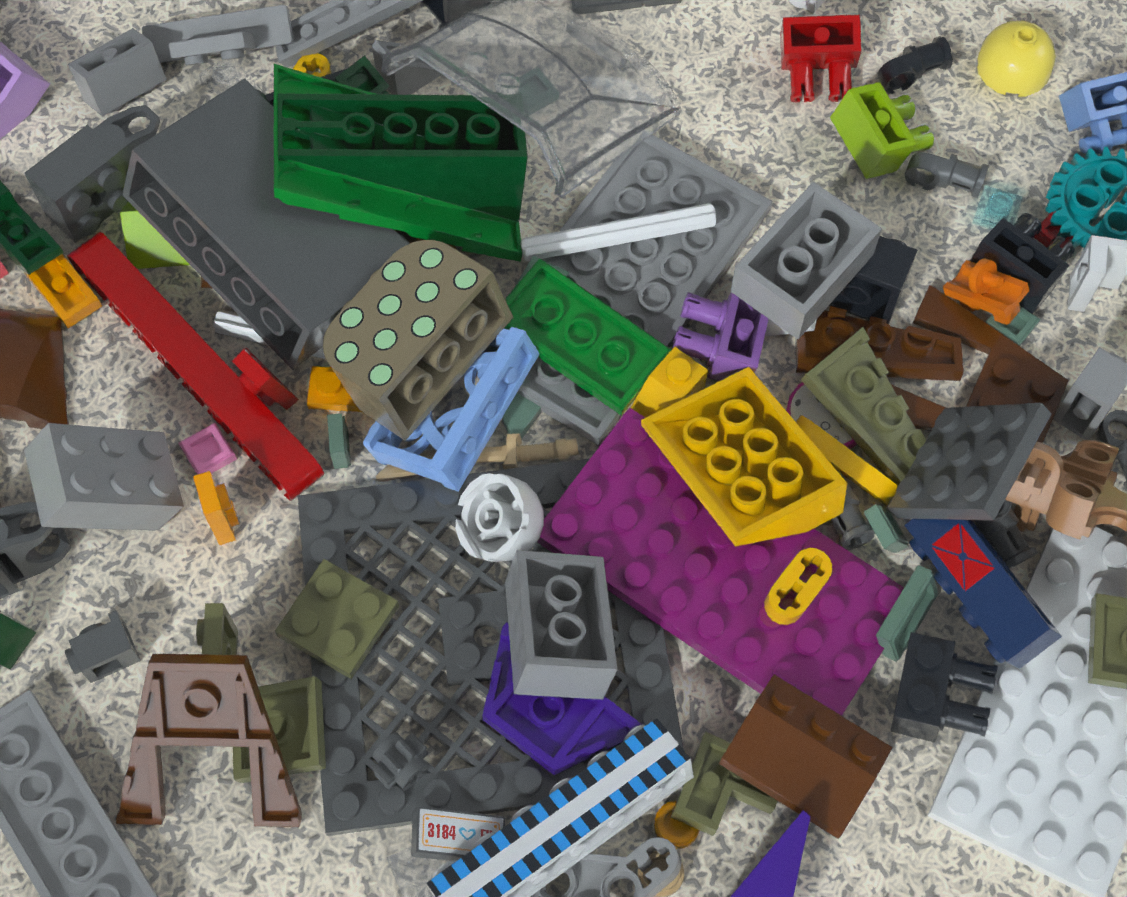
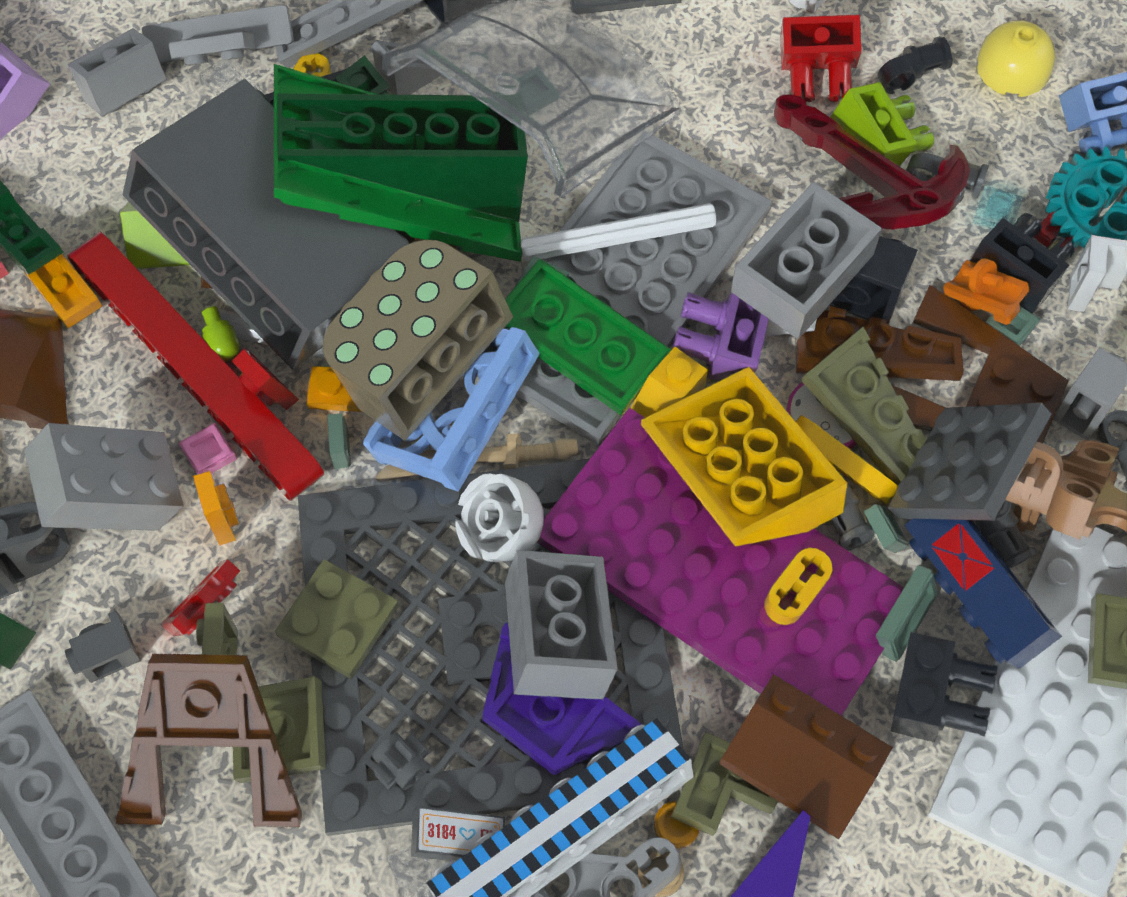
(87, 173): dark grey brick -> none
(213, 587): none -> red wing
(220, 335): none -> lime cylinder
(520, 415): sand green tile -> none
(906, 198): none -> dark red piece

